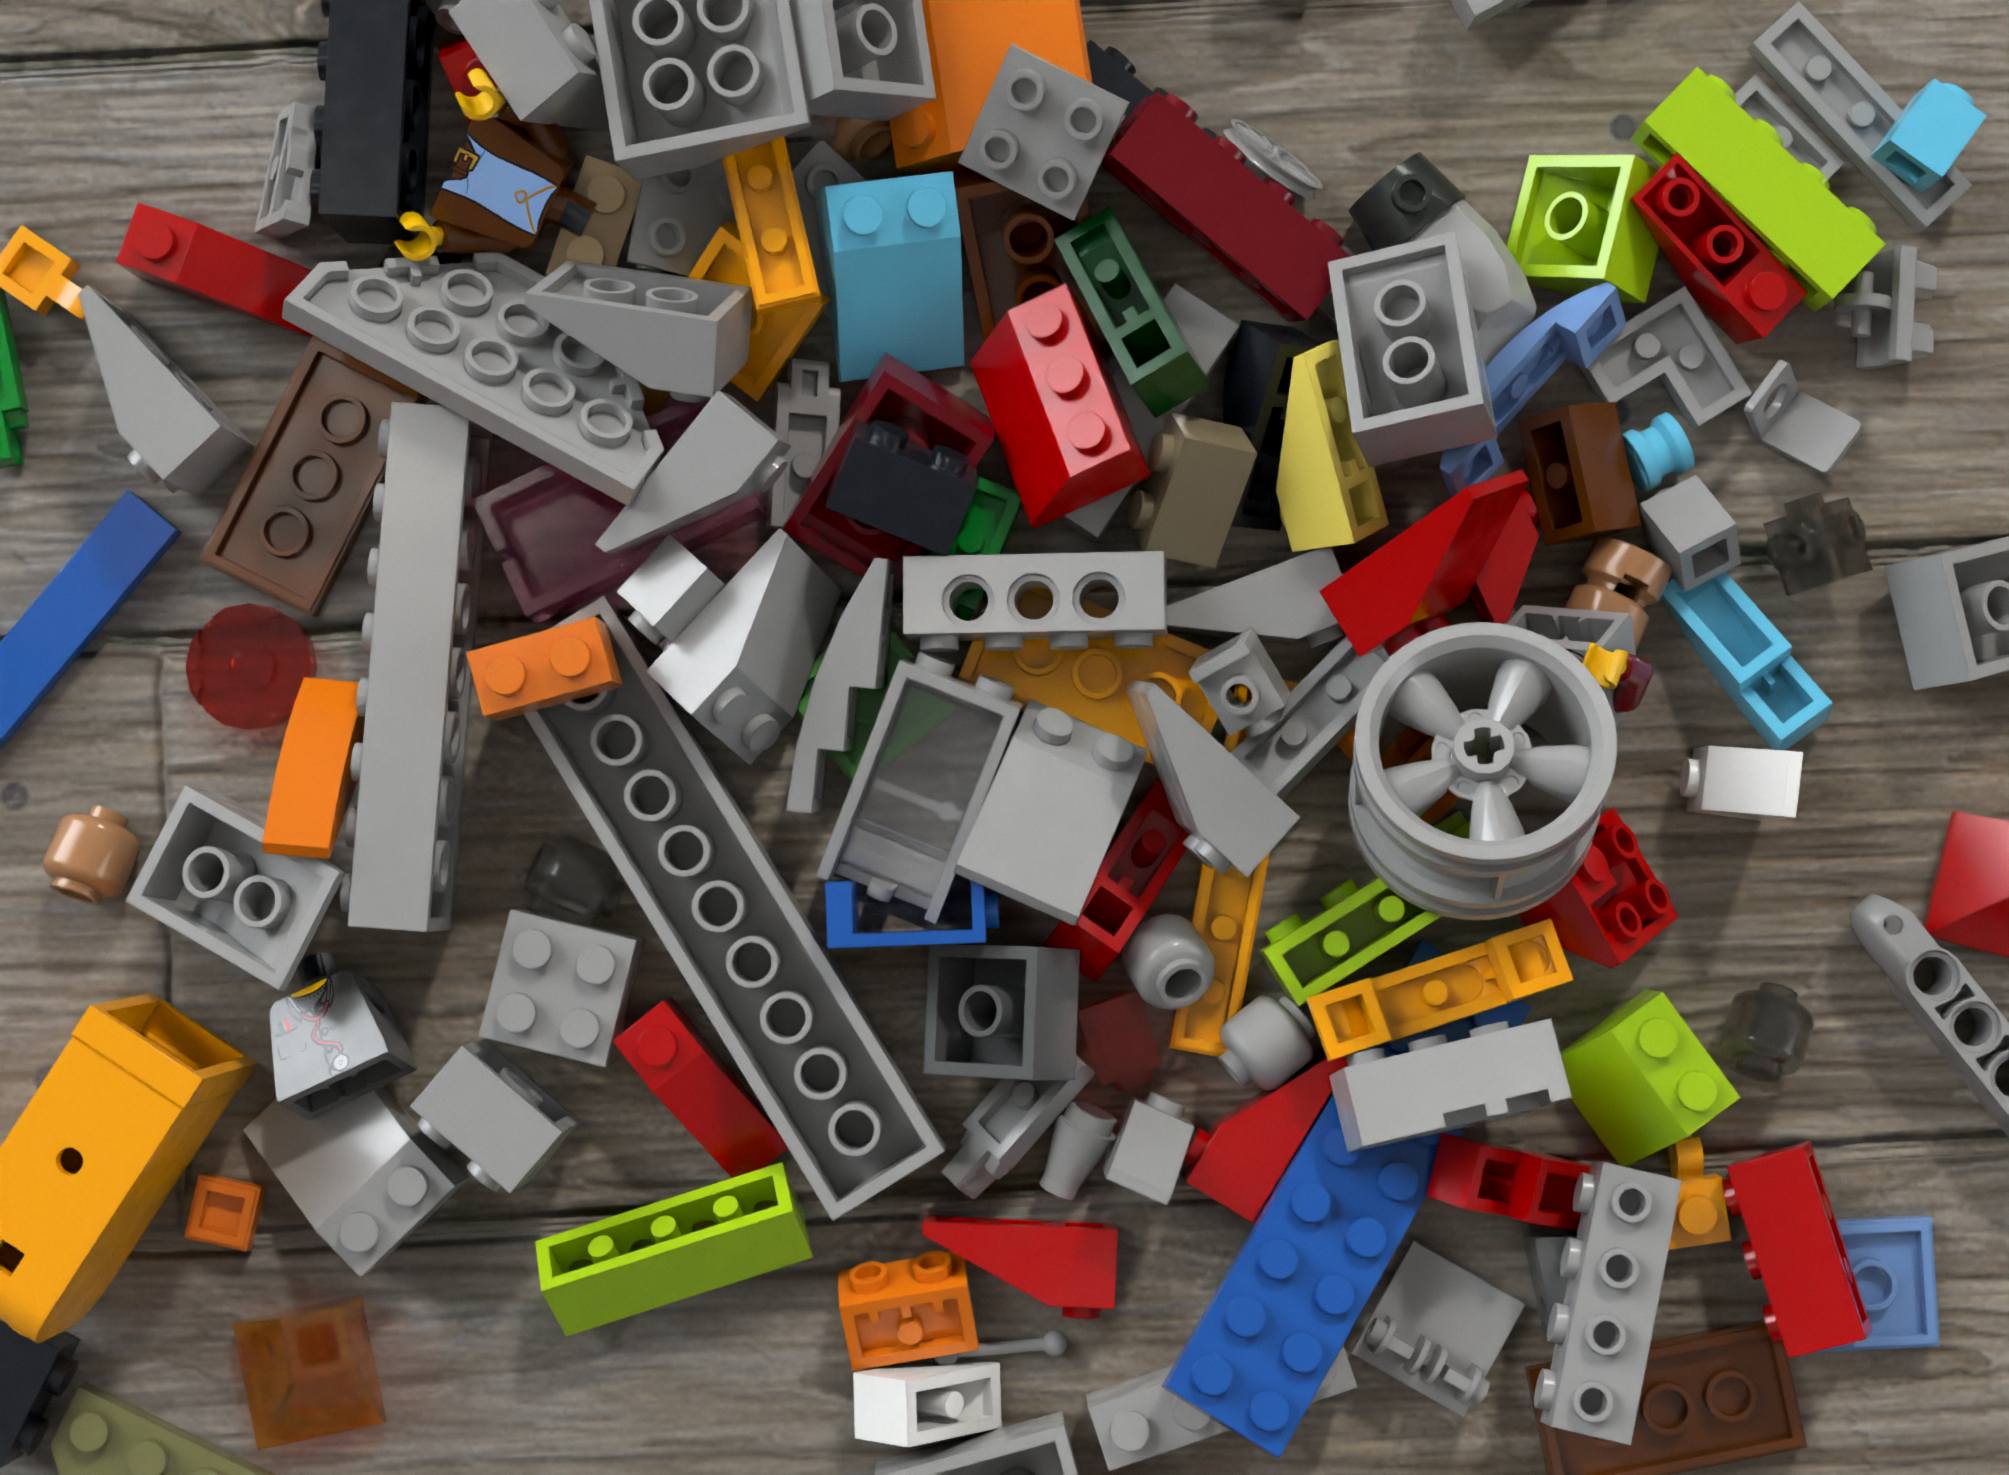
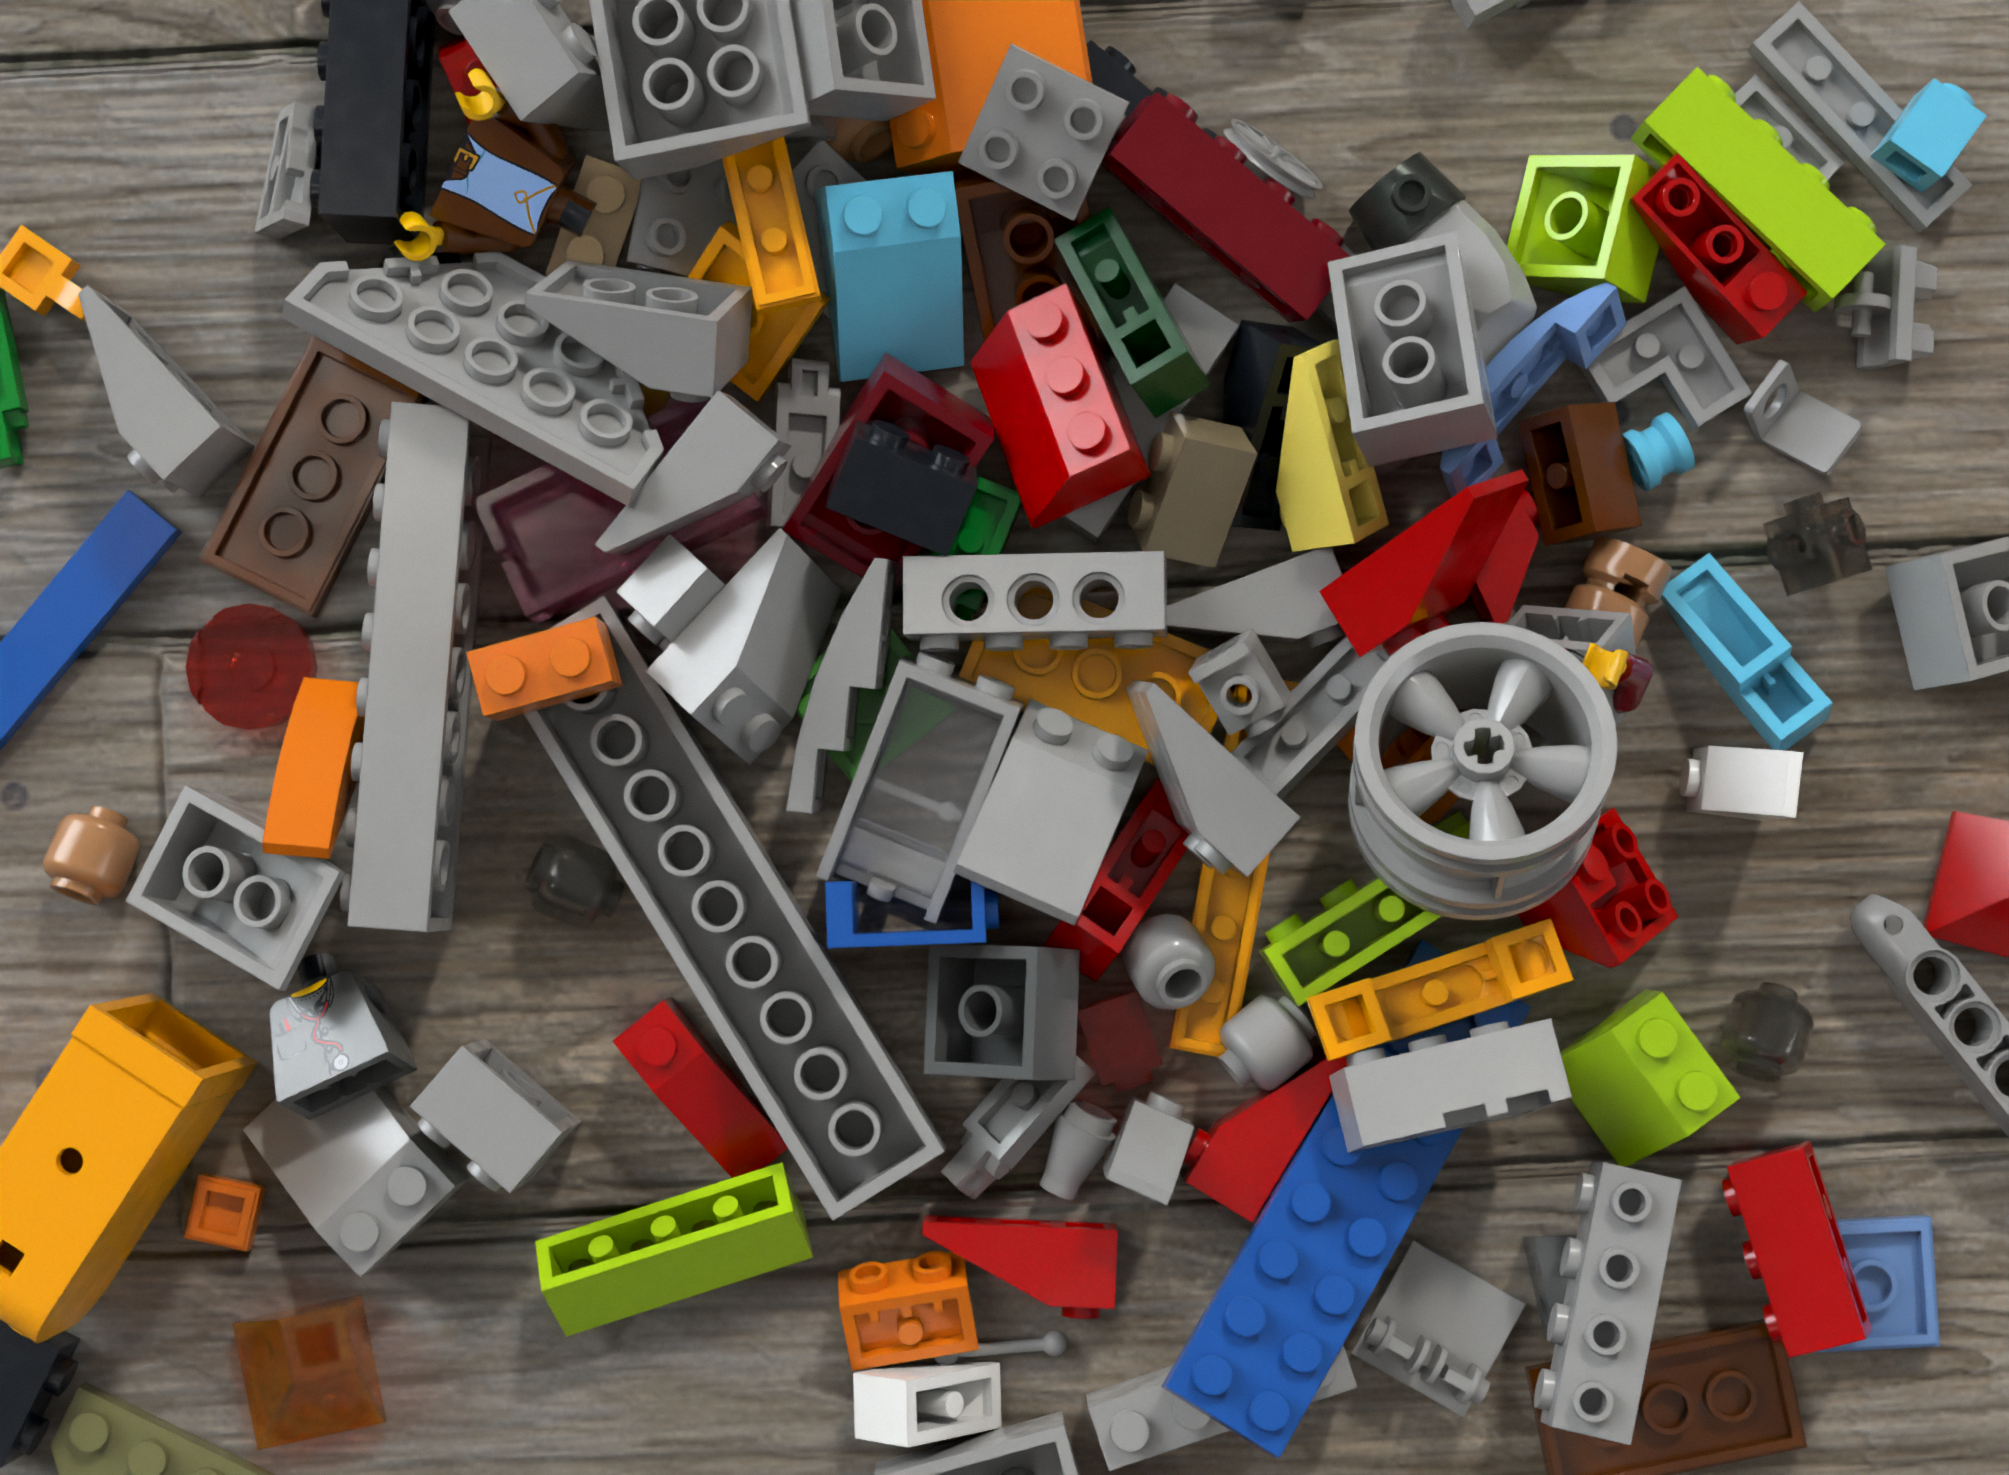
(209, 266): red slope -> none
(561, 987): light grey brick -> none
(1506, 1181): red slope -> none
(1690, 532): light grey brick -> none
(1701, 1203): light orange plate -> none

